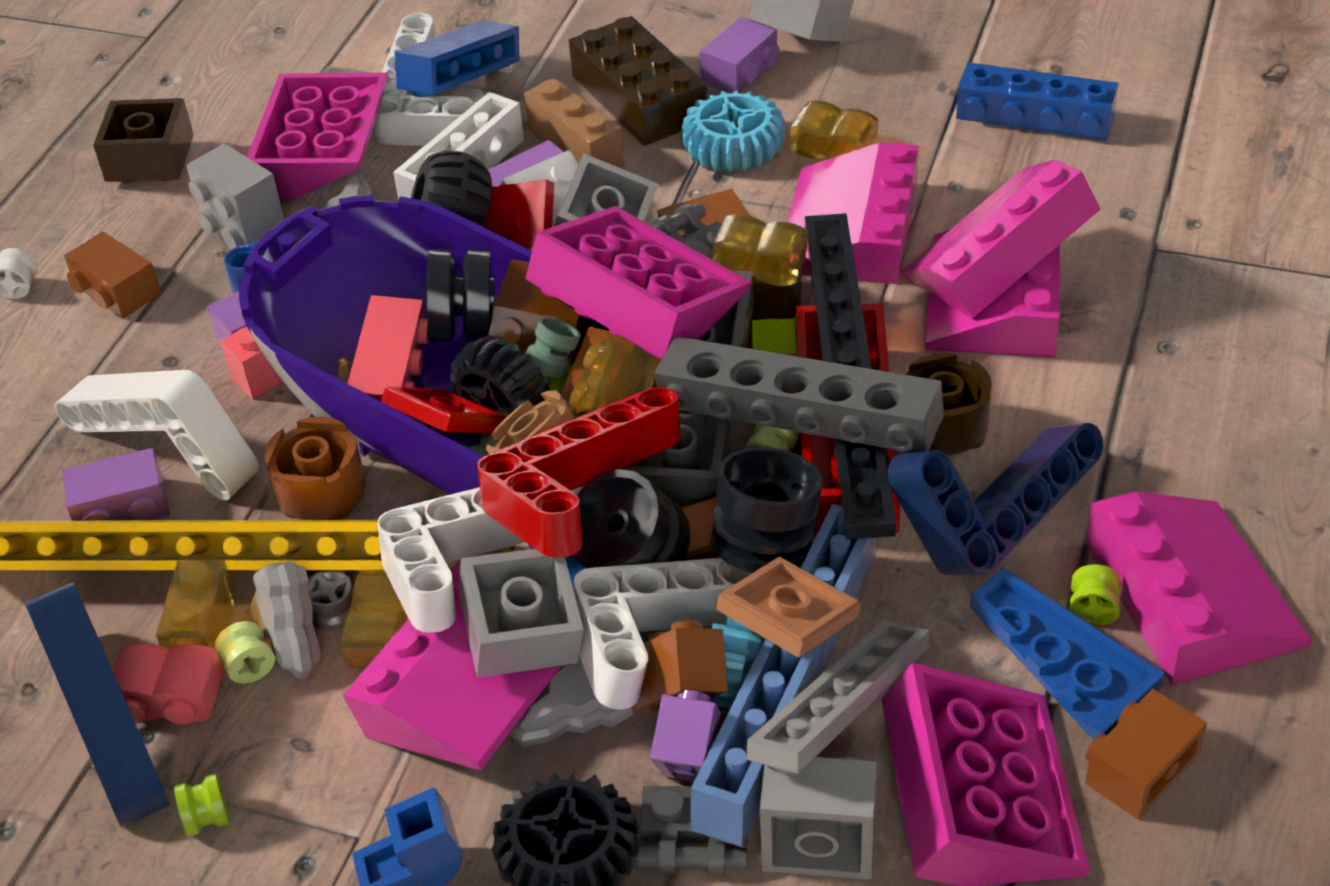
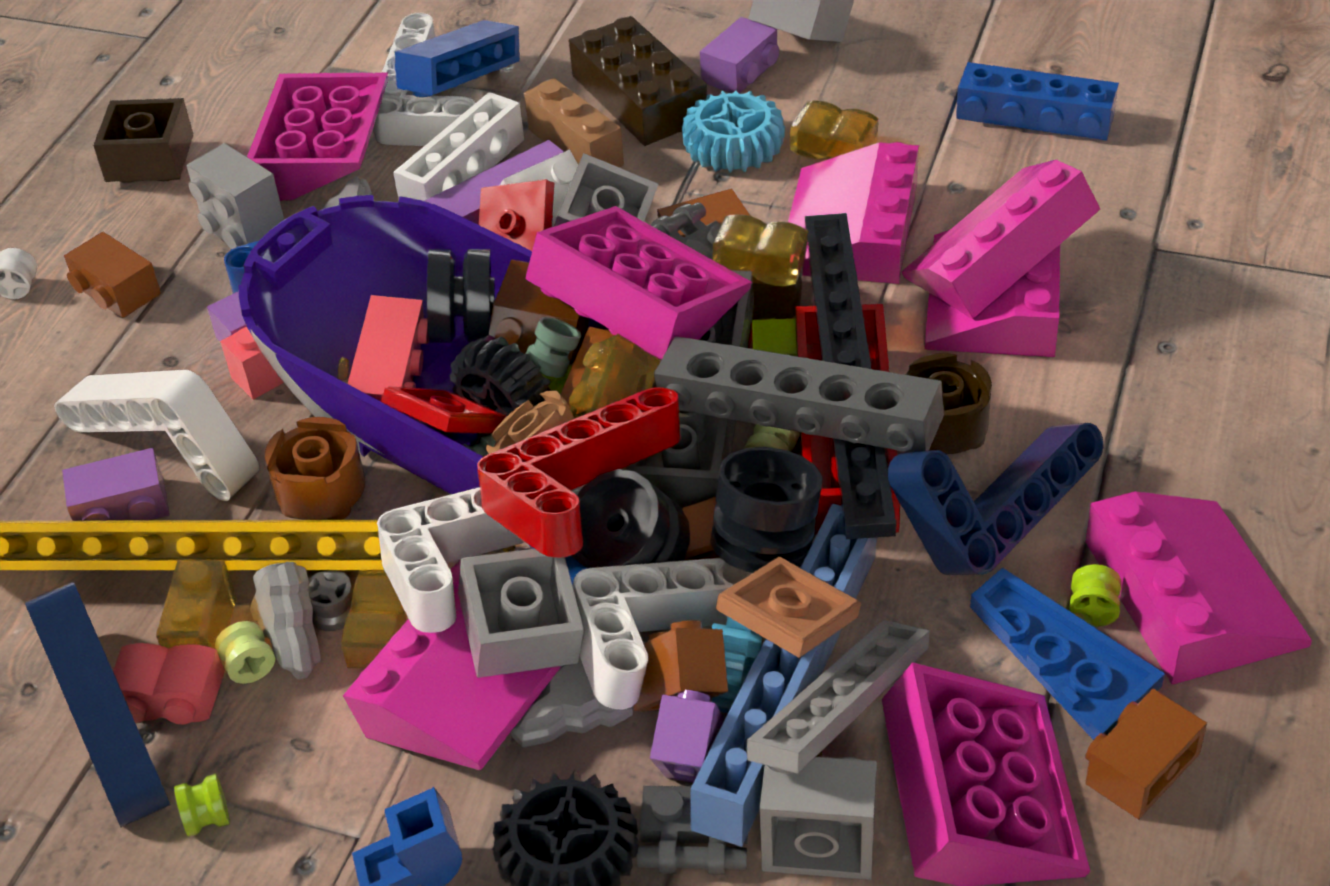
(456, 184): black wheel -> none

